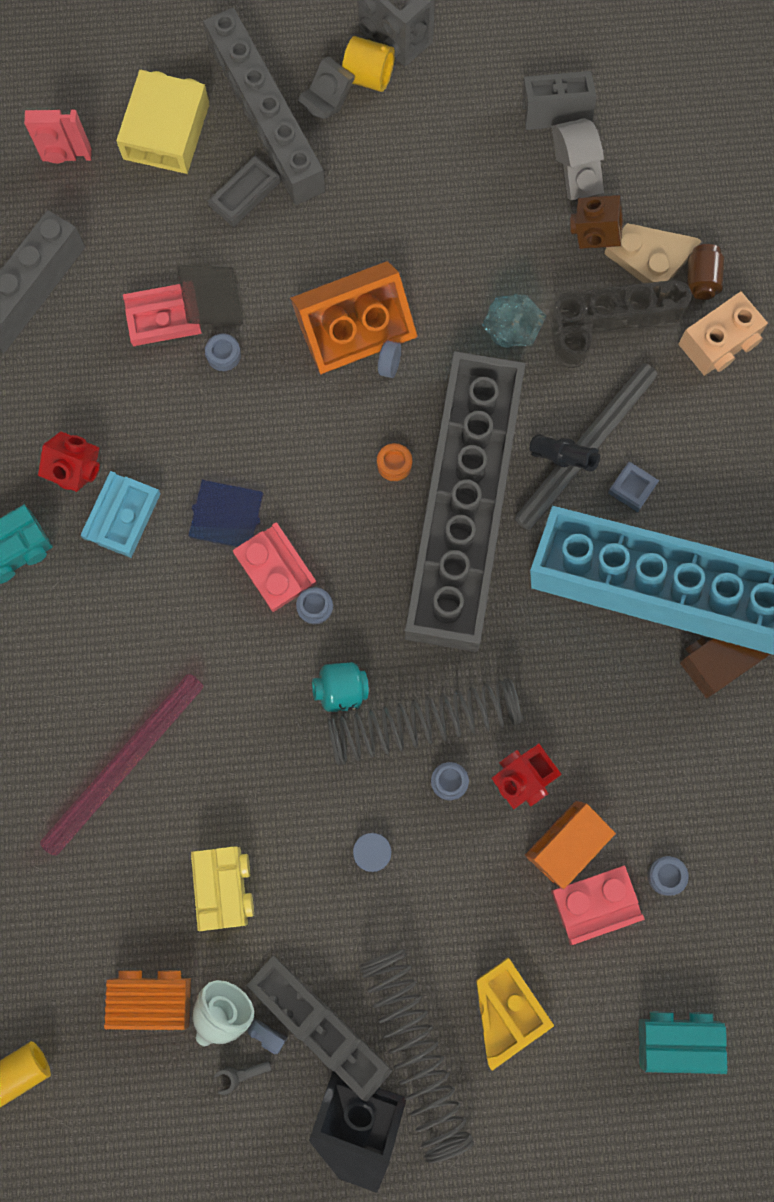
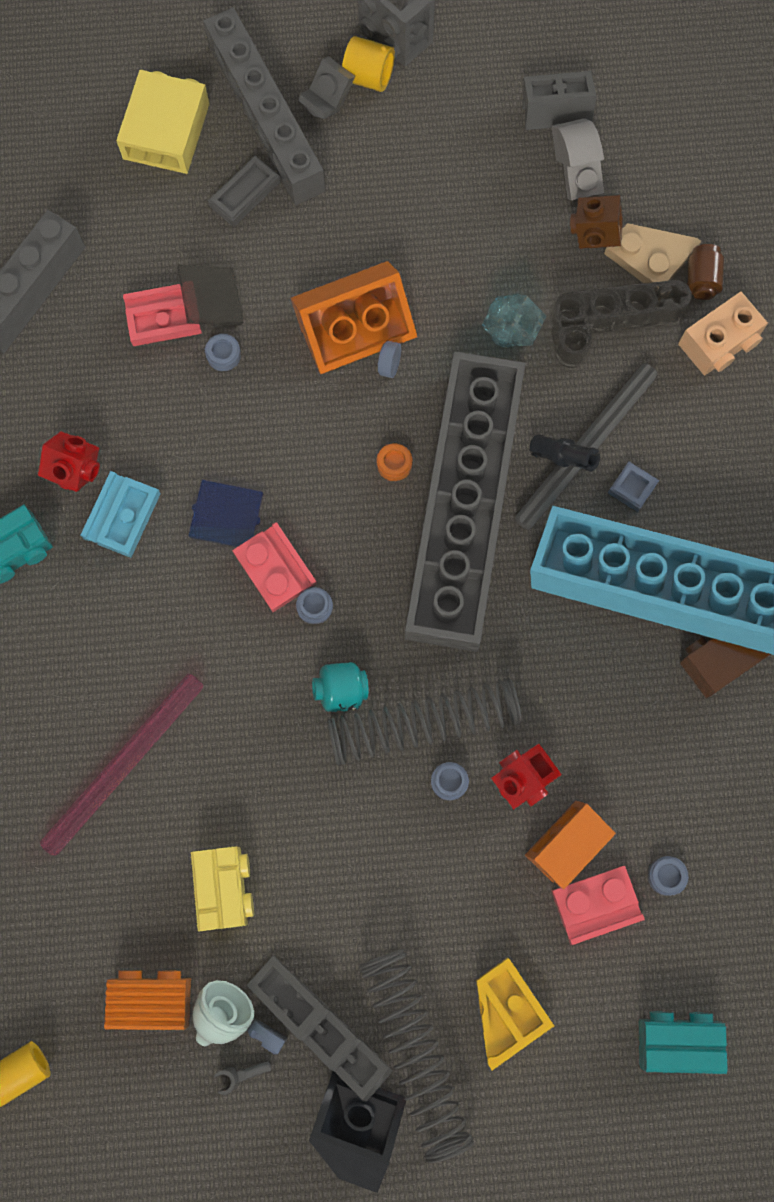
(57, 135): coral plate -> none
(372, 852): sand blue tile -> none

